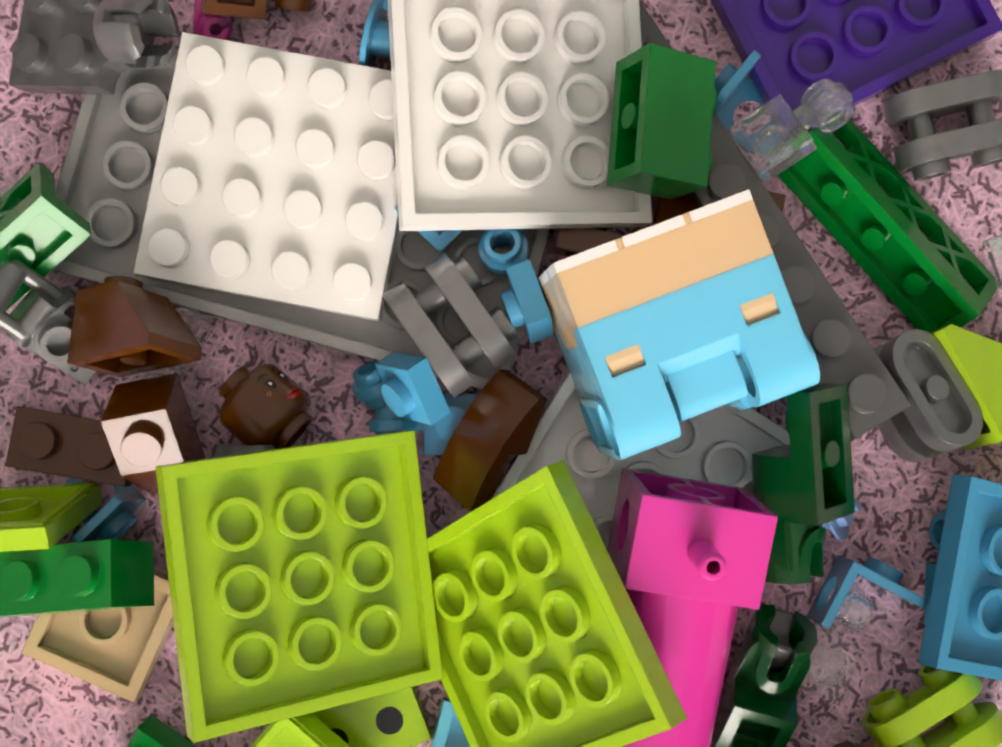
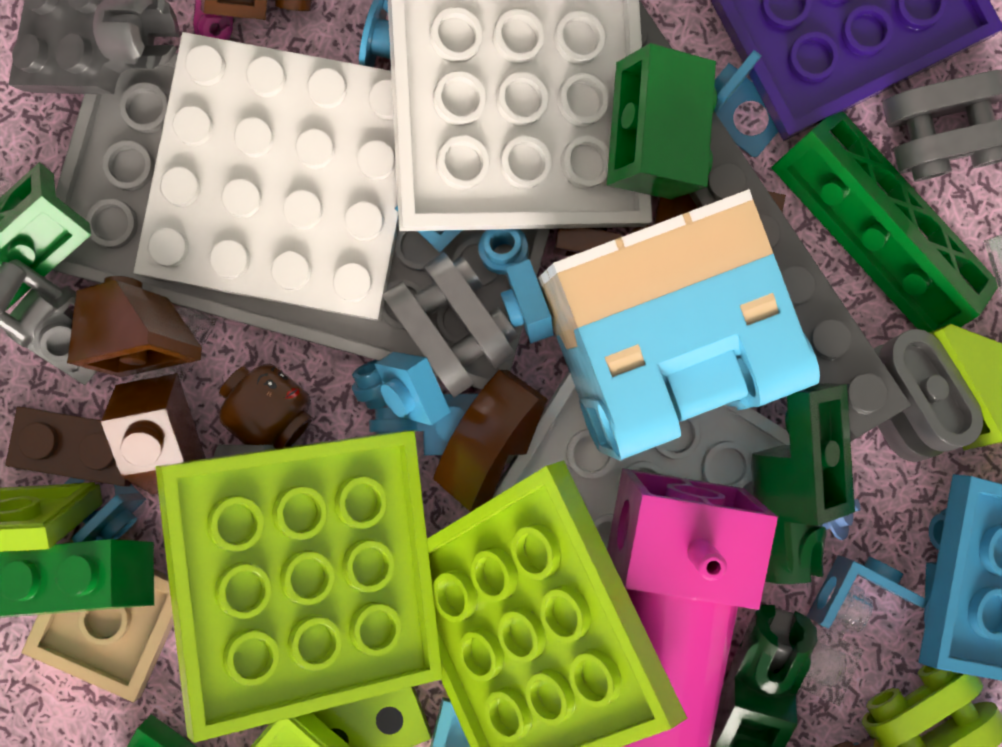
(778, 136): clear plate -> none

